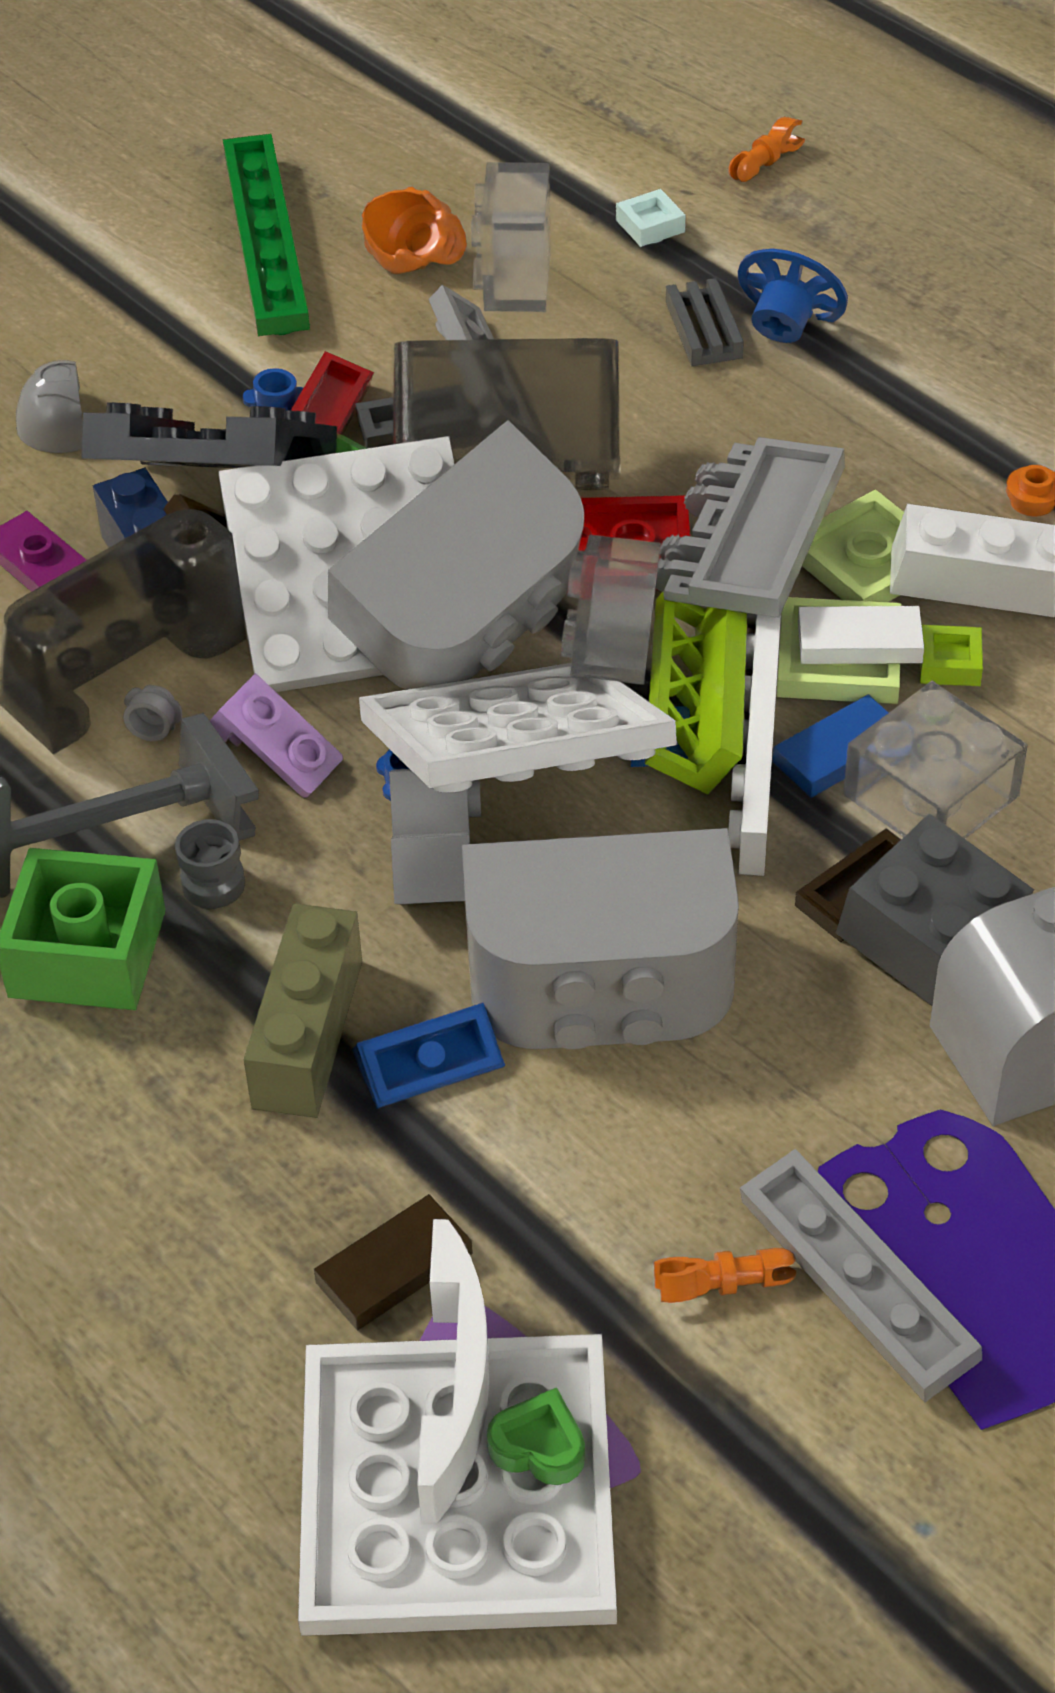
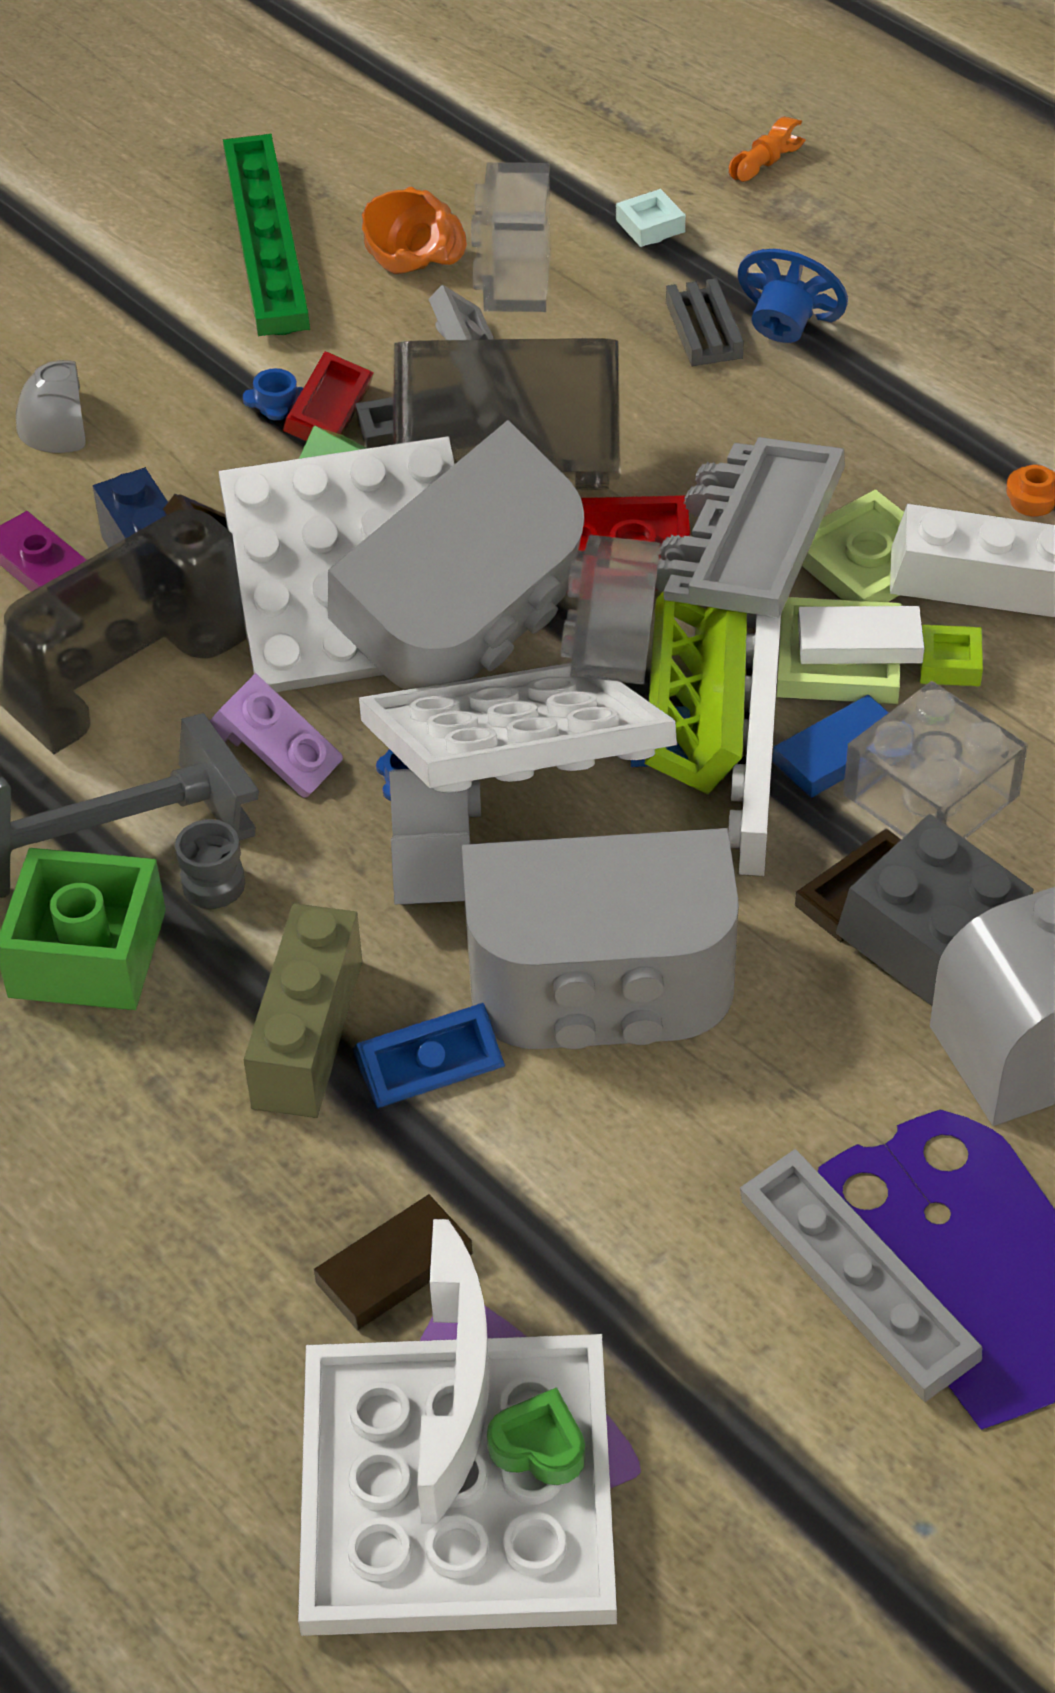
(151, 712): light grey plate -> none
(158, 439): black piece -> none
(688, 1278): orange piece -> none

